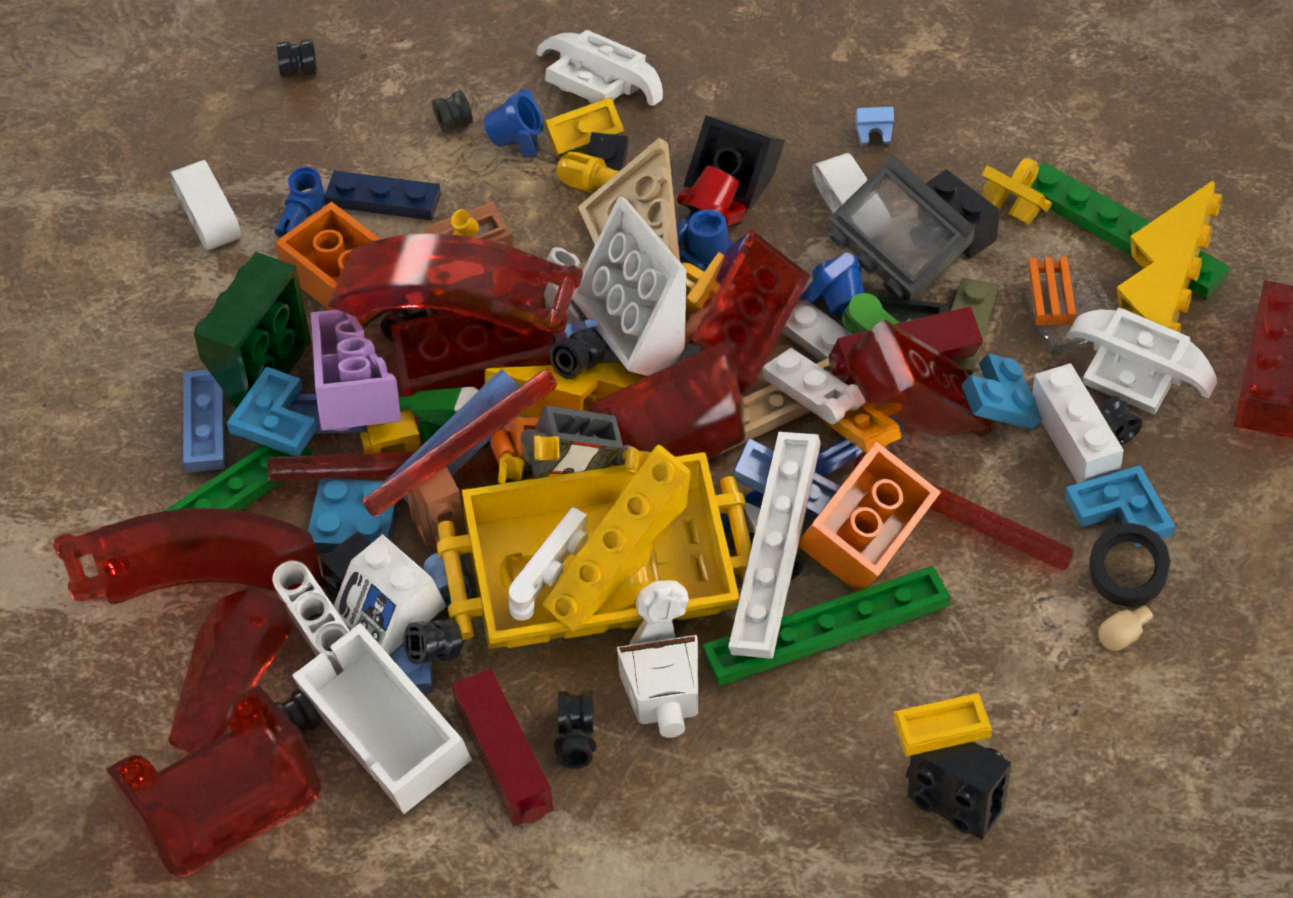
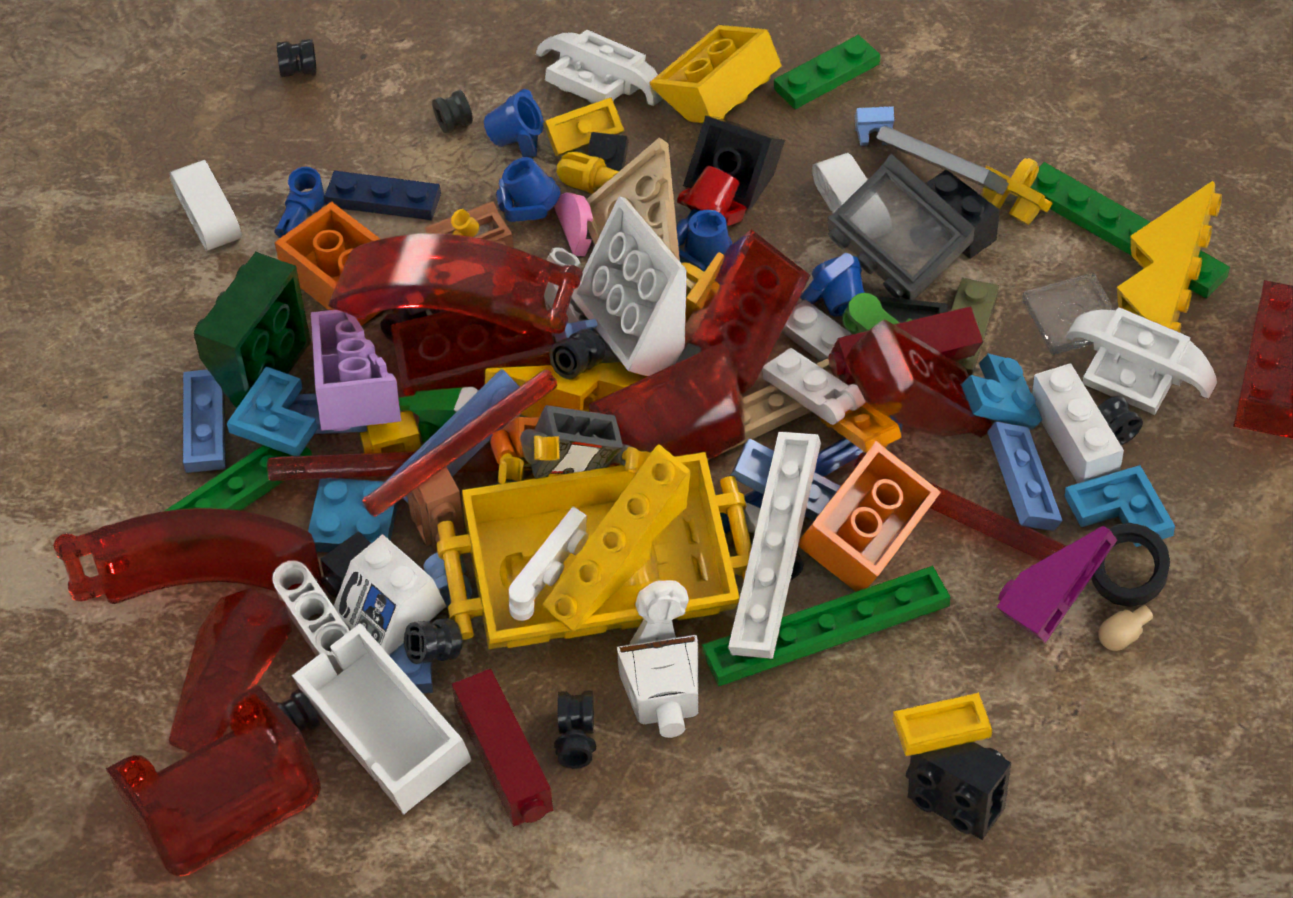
(529, 187): none -> blue piece
(573, 215): none -> bright pink tile
(718, 72): none -> yellow slope
(826, 71): none -> green plate
(943, 159): none -> tile
(1024, 476): none -> medium blue plate
(1050, 268): orange tile -> none
(1050, 587): none -> magenta slope

